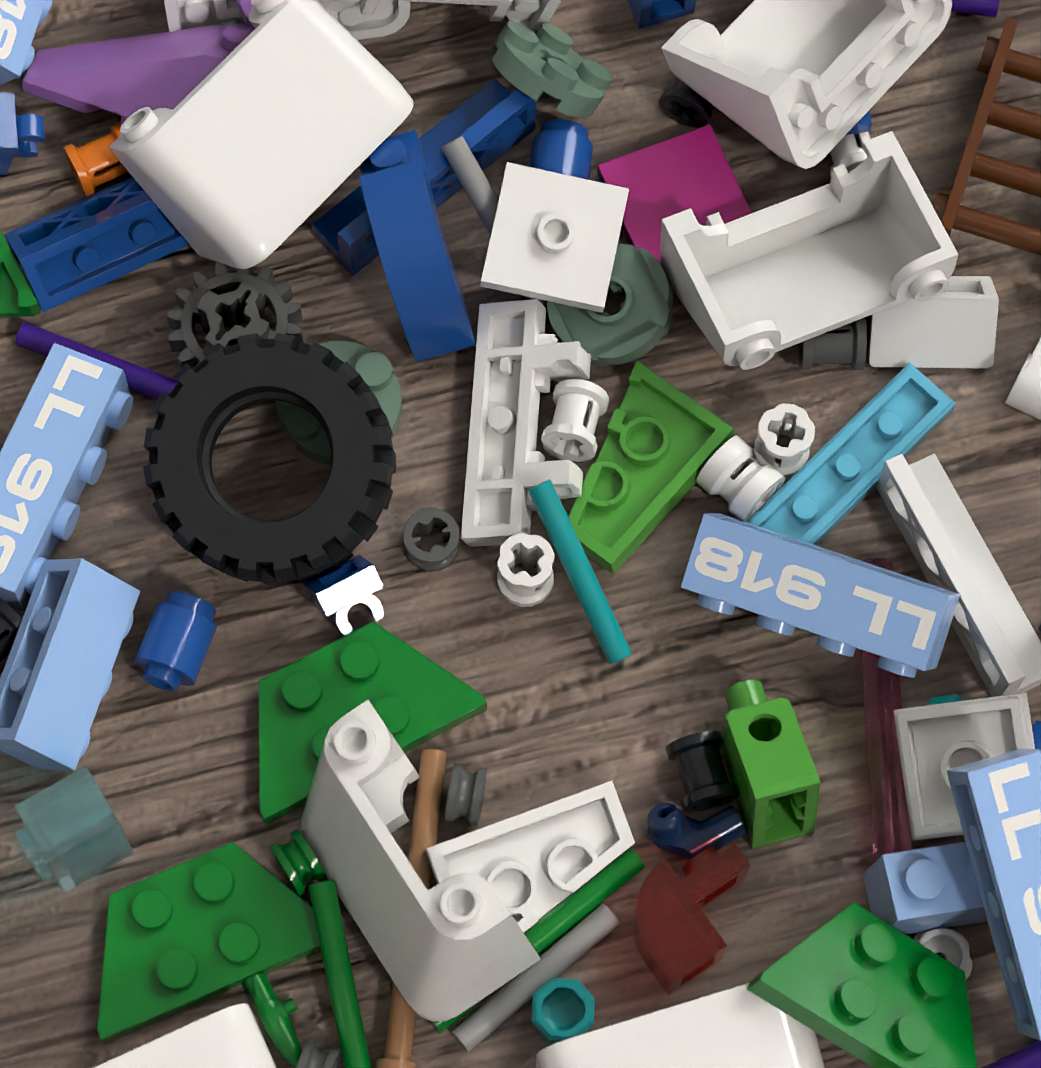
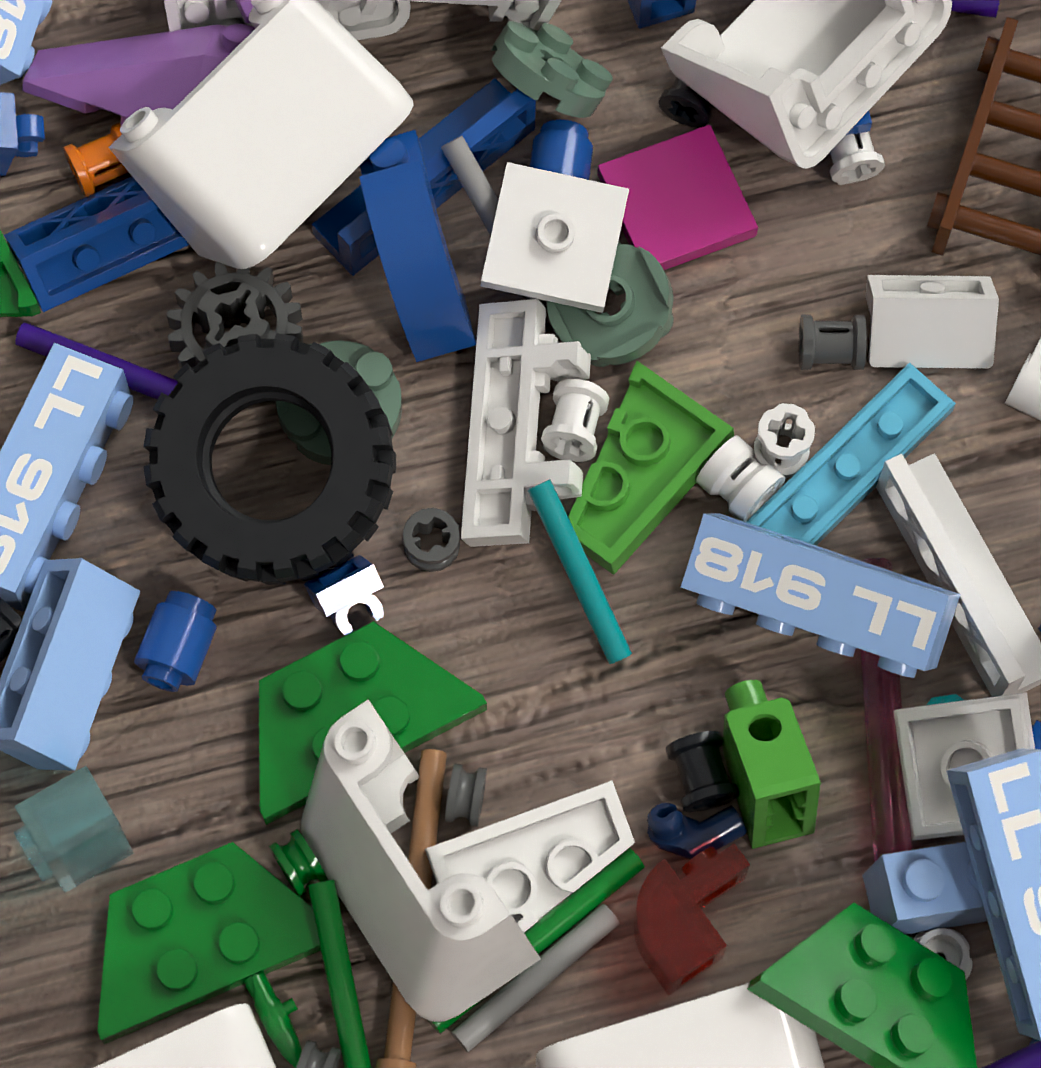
(521, 587): white bush -> none
(562, 1010): teal tile -> none
(810, 259): white windscreen -> none

